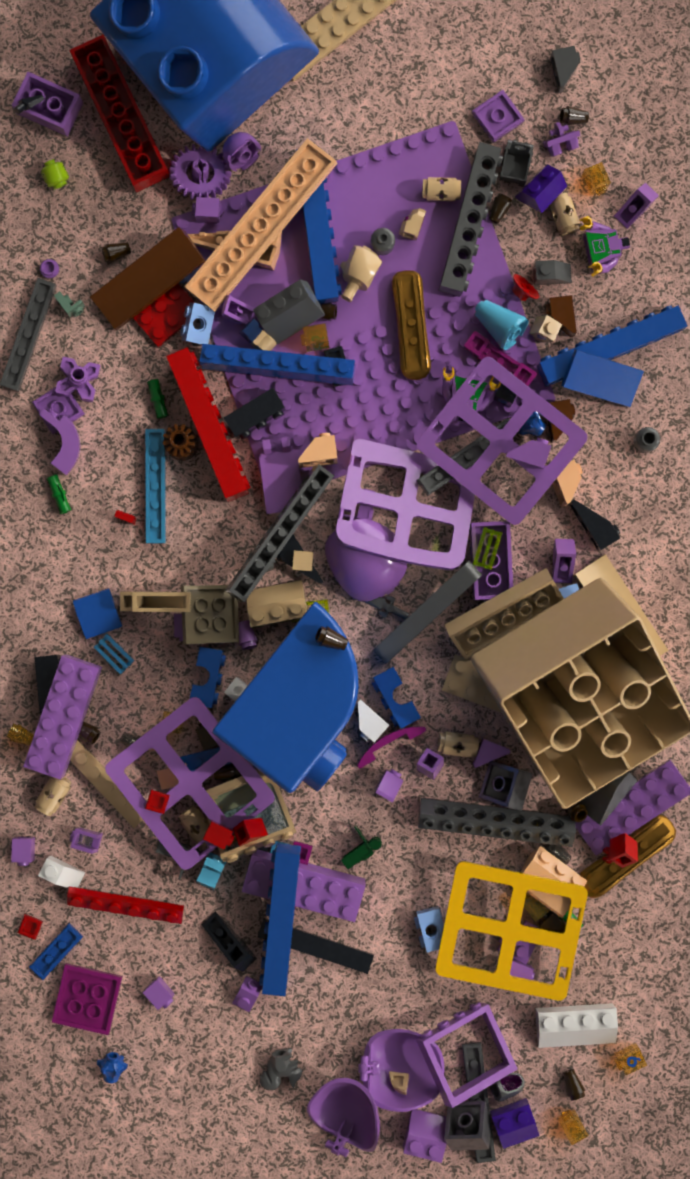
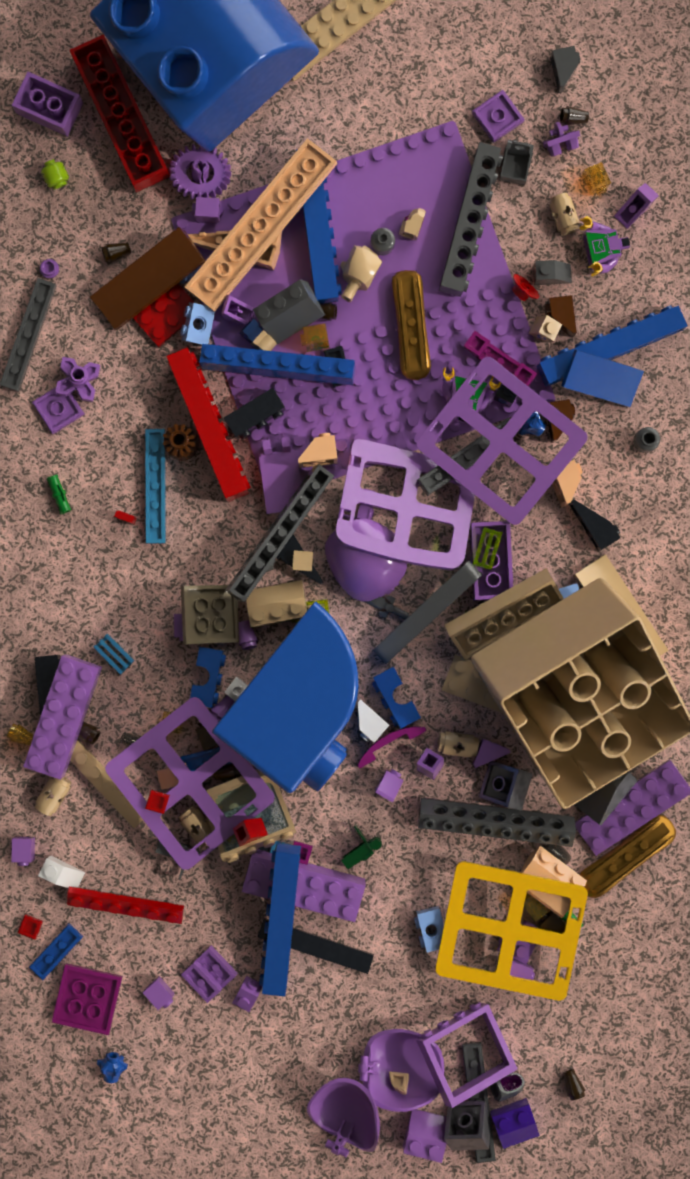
(28, 103): black bar -> none
(65, 302): sand green bracket -> none
(70, 437): medium lavender arch -> none
(85, 840): medium lavender window -> none
(97, 613): blue slope -> none
(155, 601): tan slope -> none
(157, 398): green pin -> none
(209, 974): none -> medium lavender slope
(211, 871): medium azure brick -> none
(219, 835): red brick -> none
(221, 708): none -> medium lavender cone
(229, 942): black slope -> none
(240, 151): medium lavender cylinder -> none
(280, 1066): dark grey animal -> none
(329, 638): dark brown cone -> none
(450, 189): tan piece -> none
(500, 207): dark brown cone -> none
(501, 323): medium azure cone -> none
(532, 453): medium lavender slope -> none
(542, 188): dark purple slope -> none
(563, 560): medium lavender slope -> none
(572, 1126): clear yellow brick -> none
(576, 1025): white slope -> none
(577, 812): dark brown cone -> none
(622, 851): red brick -> none
(630, 1059): clear yellow brick -> none

